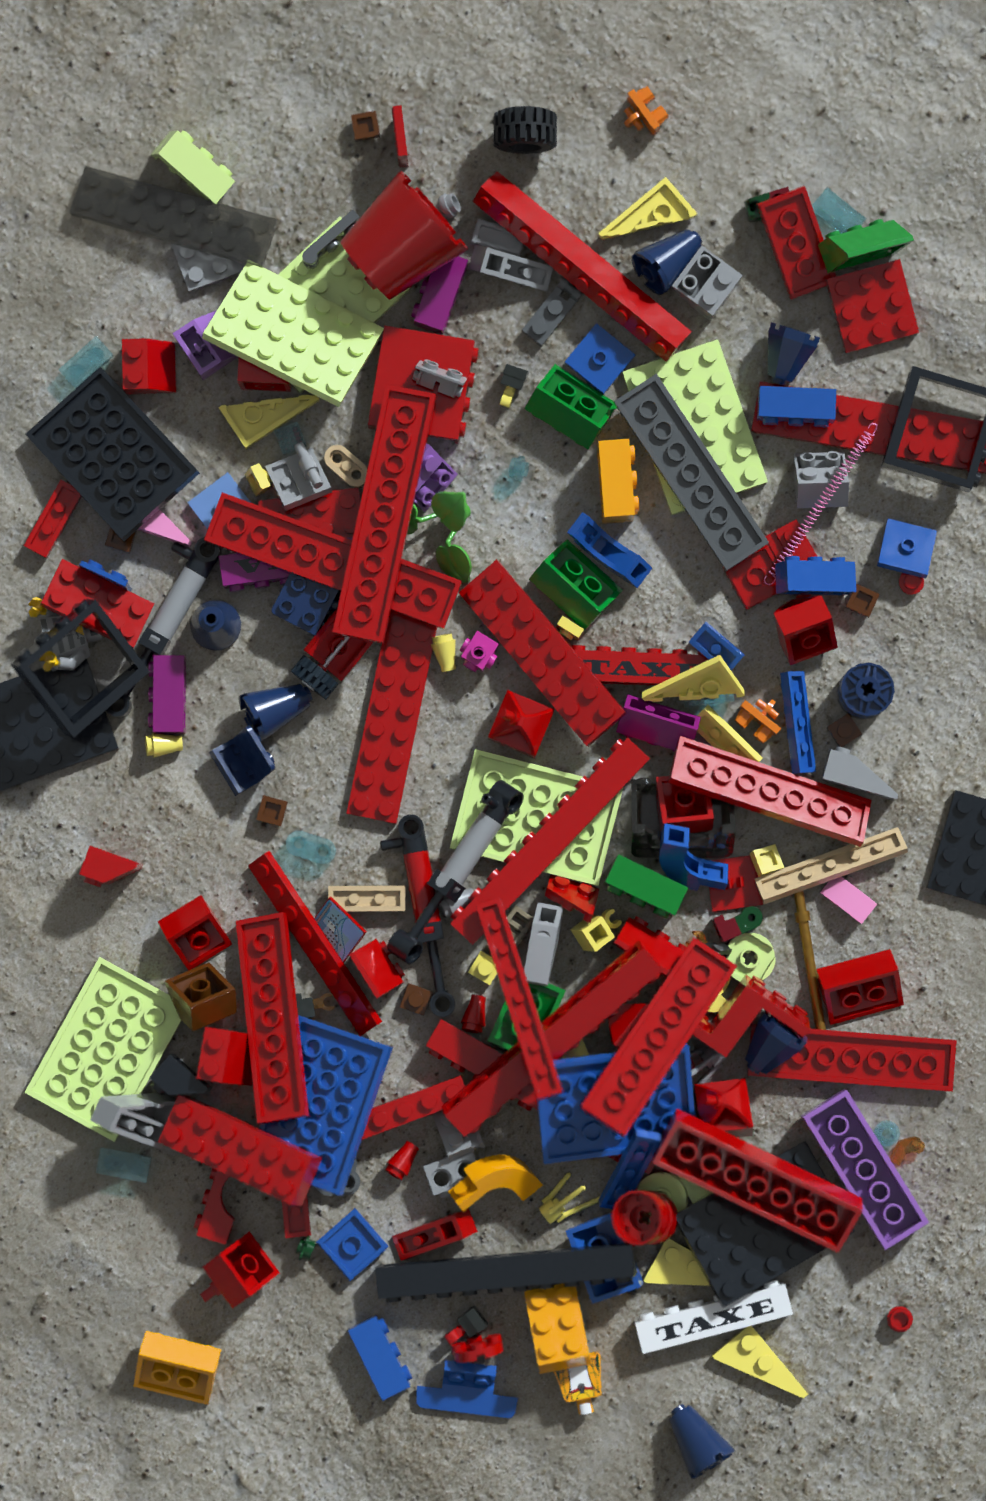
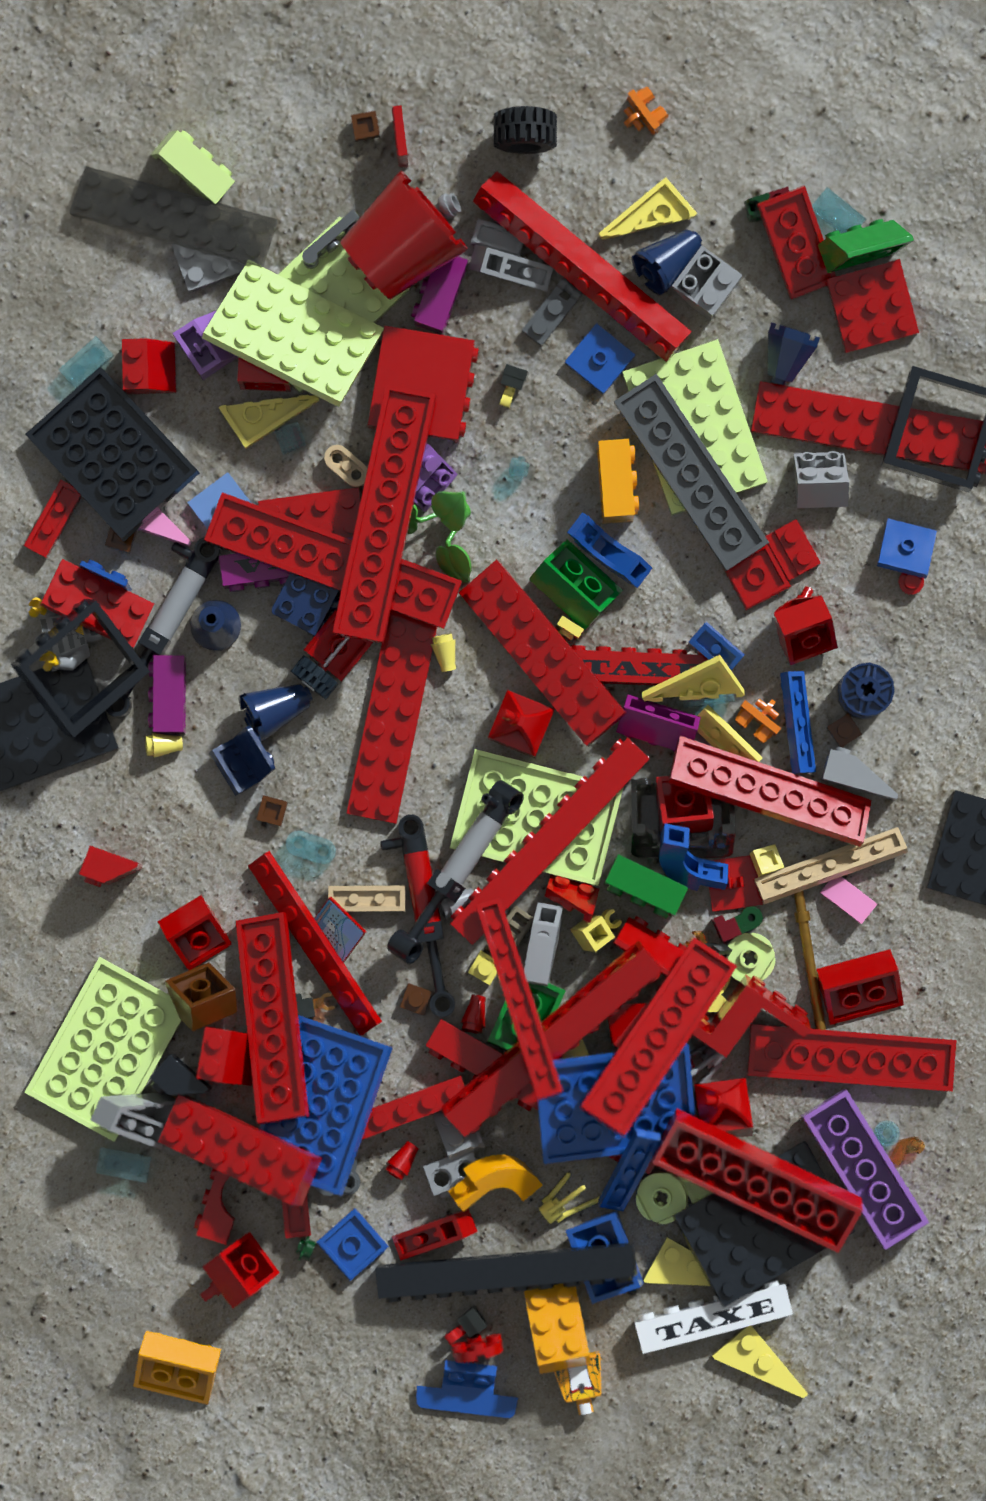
(258, 479): light yellow plate -> none
(298, 478): light grey plate -> none
(377, 968): red slope -> none
(380, 1356): blue brick -> none
(449, 380): light grey hinge -> none
(482, 643): dark pink brick -> none
(571, 406): green slope -> none
(632, 1215): red wheel -> none
(698, 1441): dark blue cone -> none
(772, 1044): dark blue cone -> none
(796, 405): blue brick -> none
(815, 576): blue brick -> none
(824, 498): bright pink piece -> none
(862, 601): reddish brown plate -> none
(899, 1319): red plate -> none

